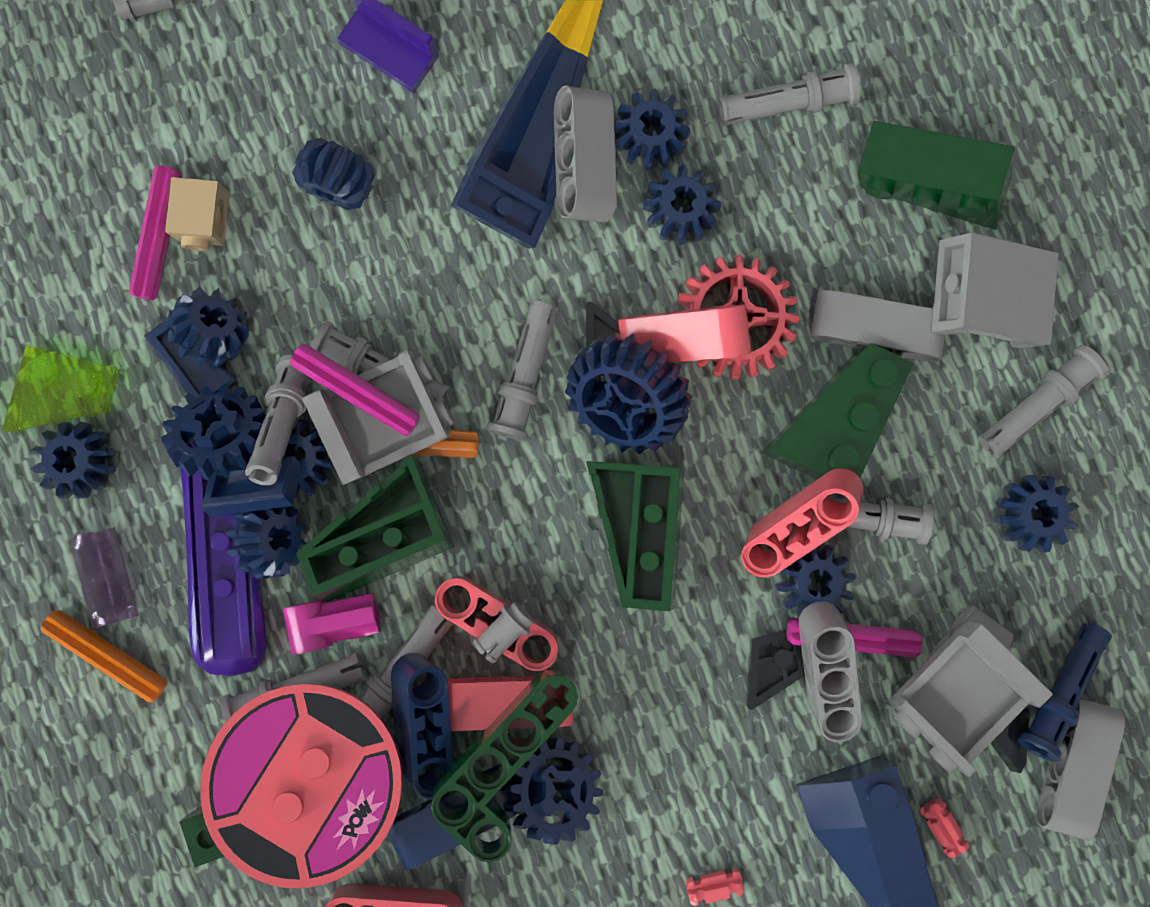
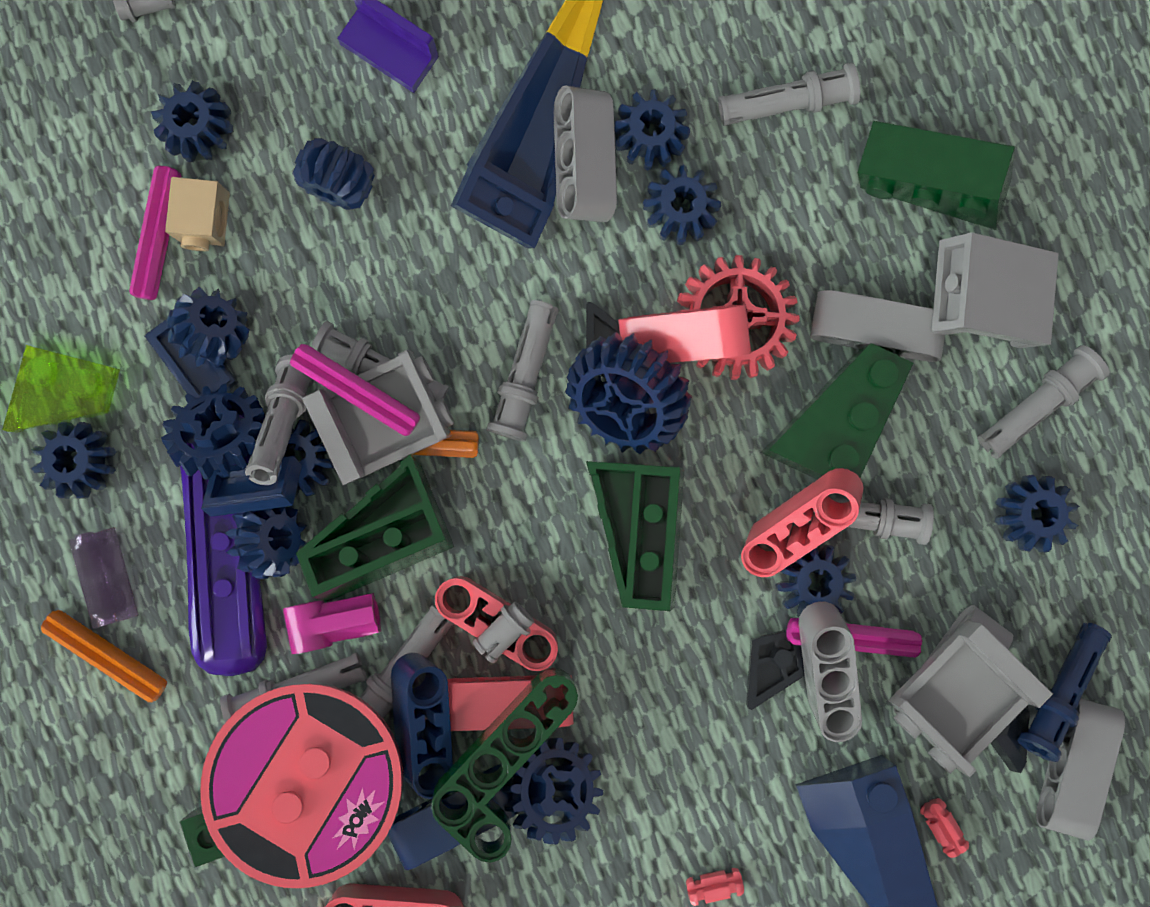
(195, 104): none -> dark blue gear

